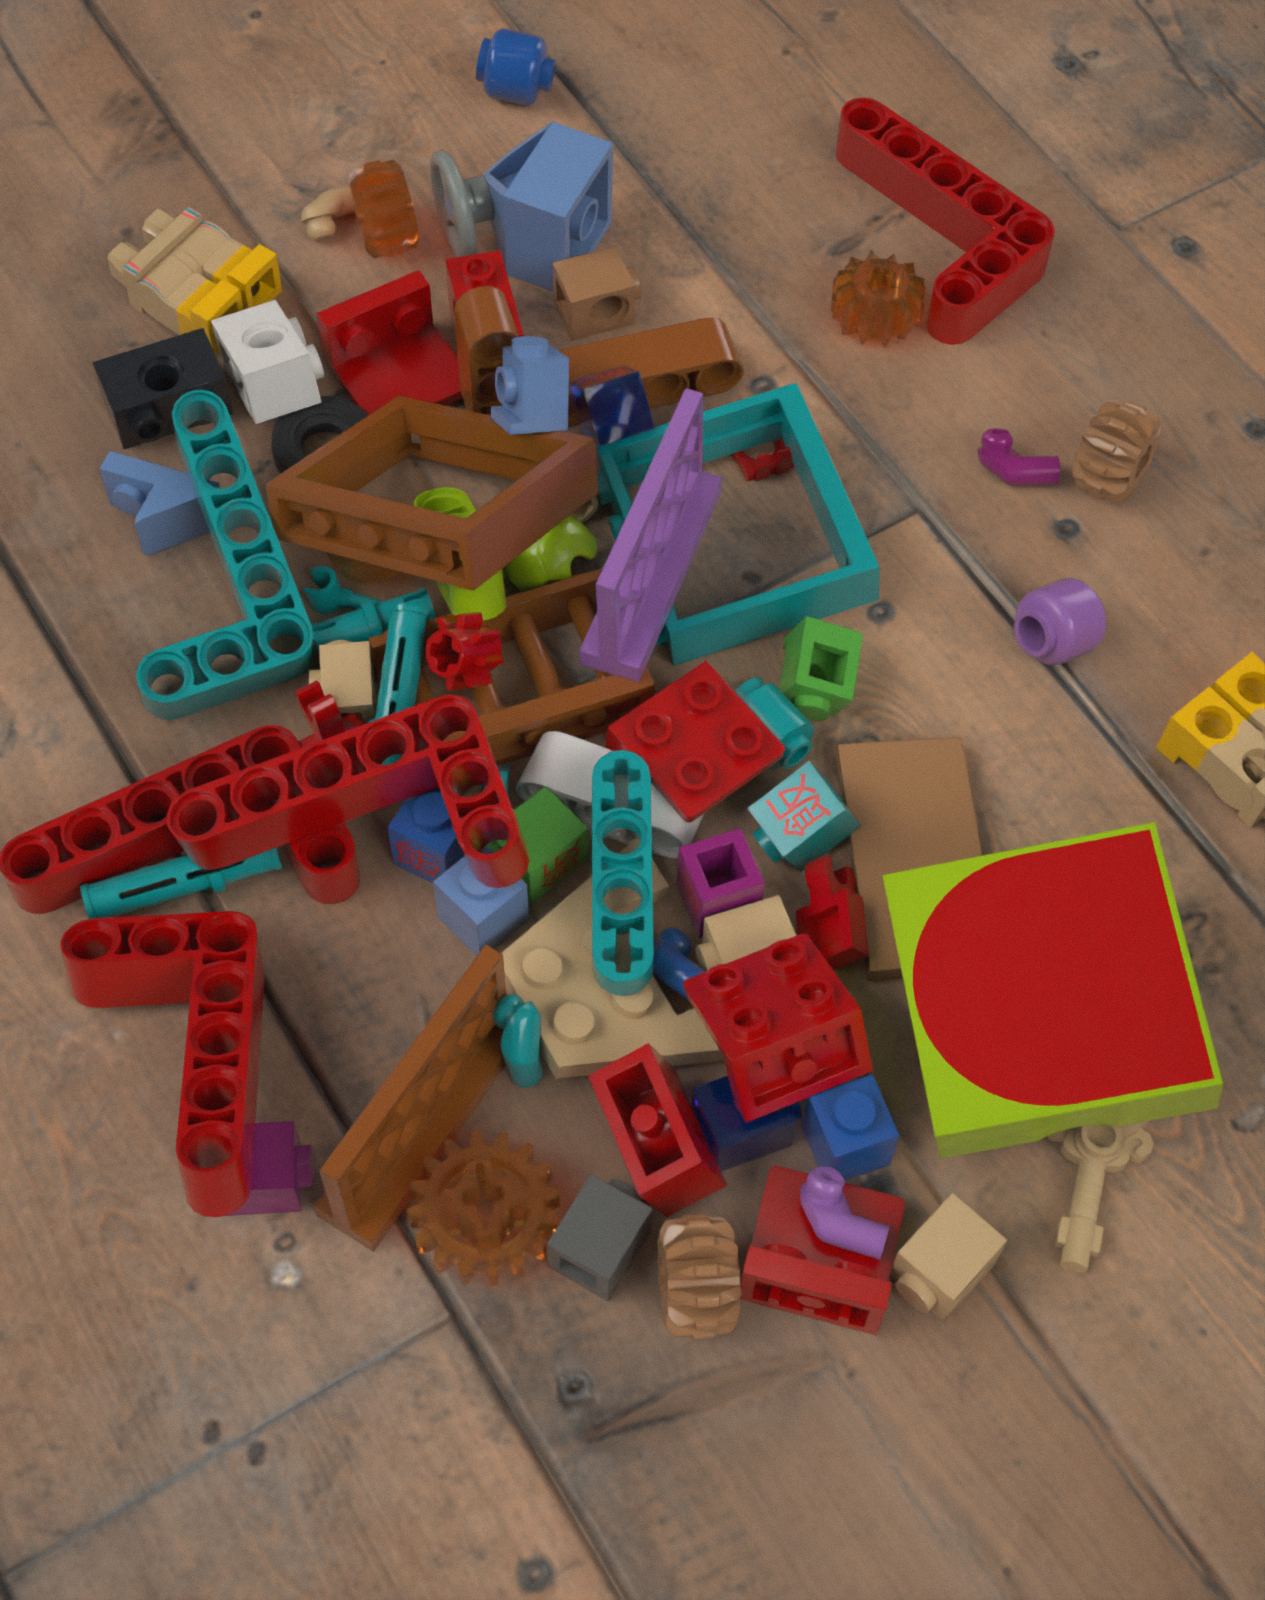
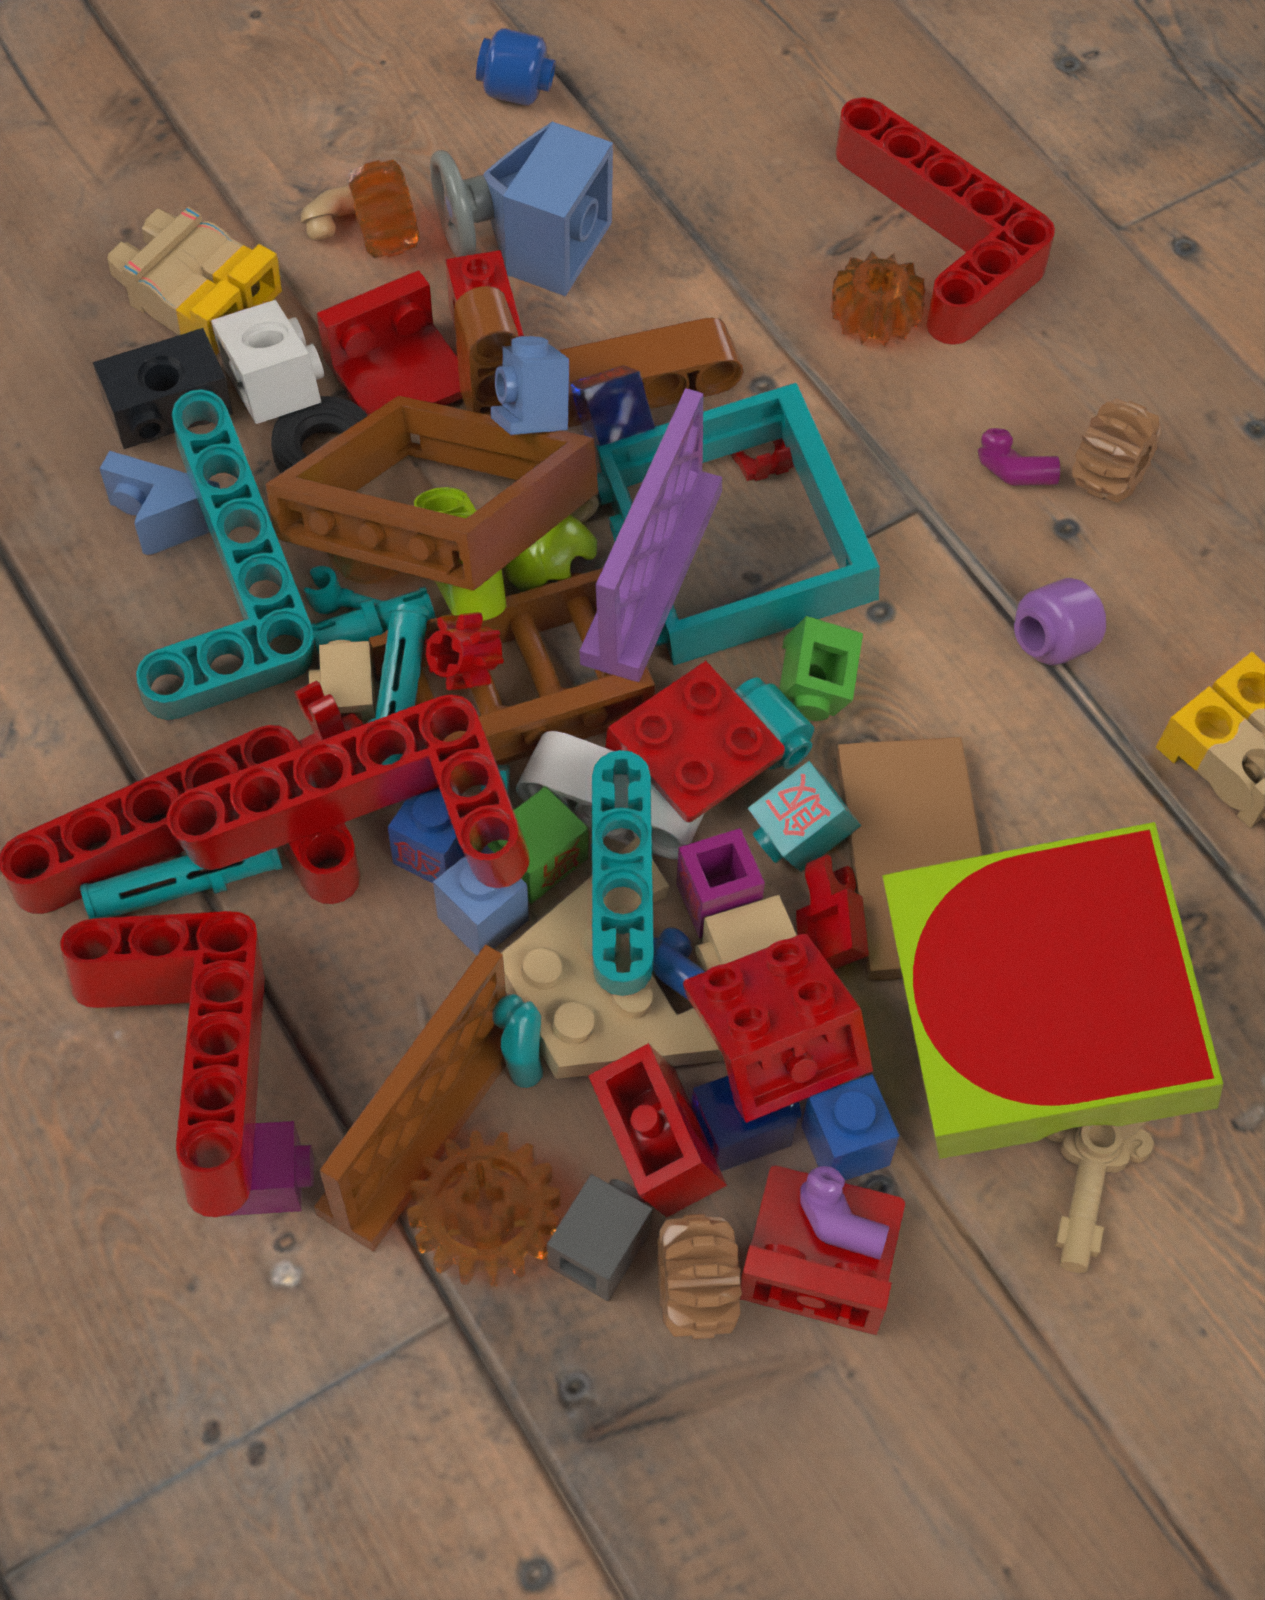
(595, 292): medium nougat brick -> none
(946, 1258): tan brick -> none

